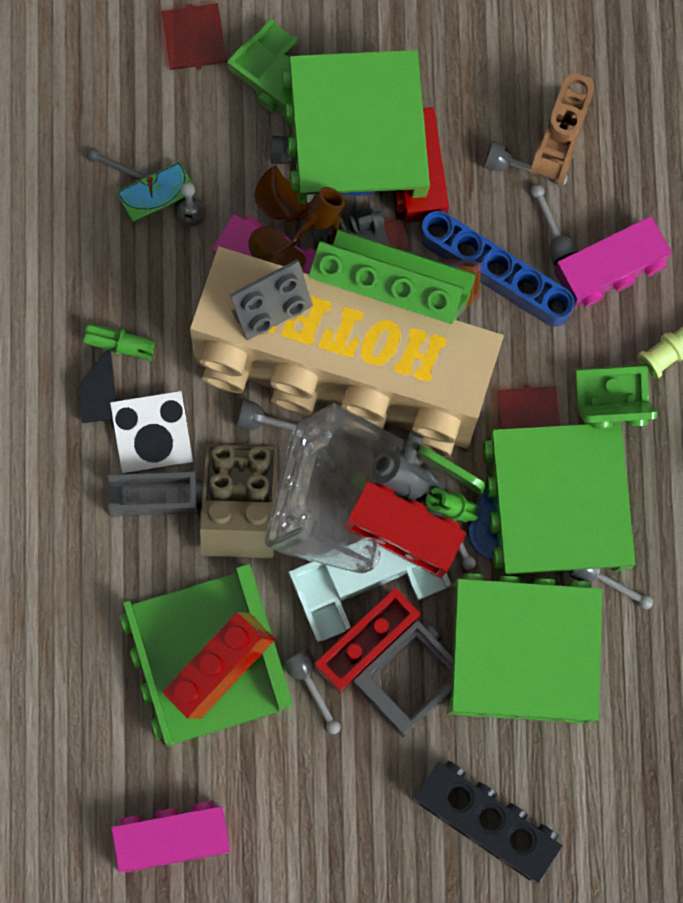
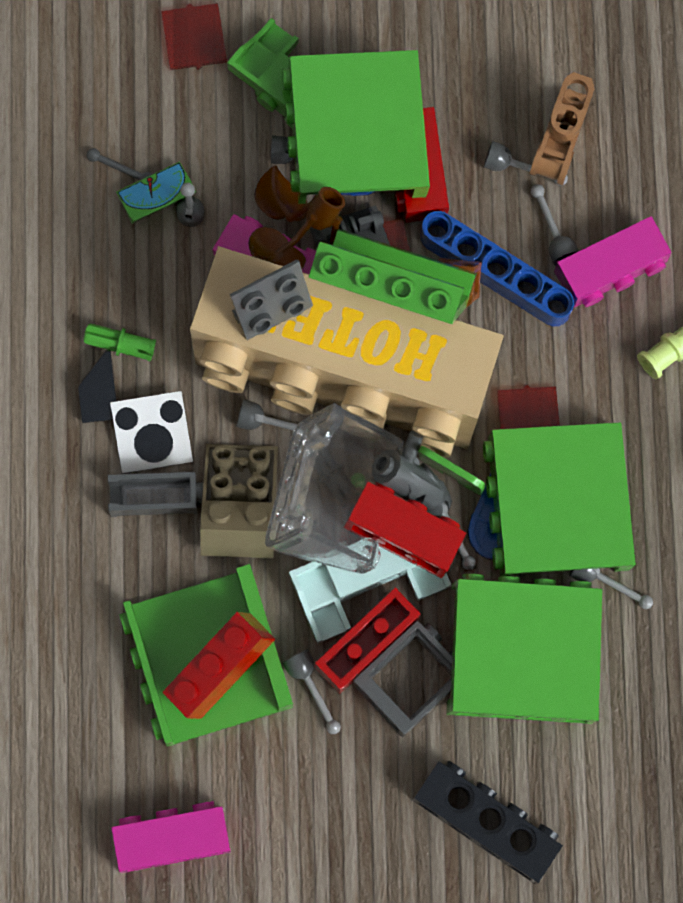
(452, 505): bright green axle -> none
(613, 395): bright green bracket -> none

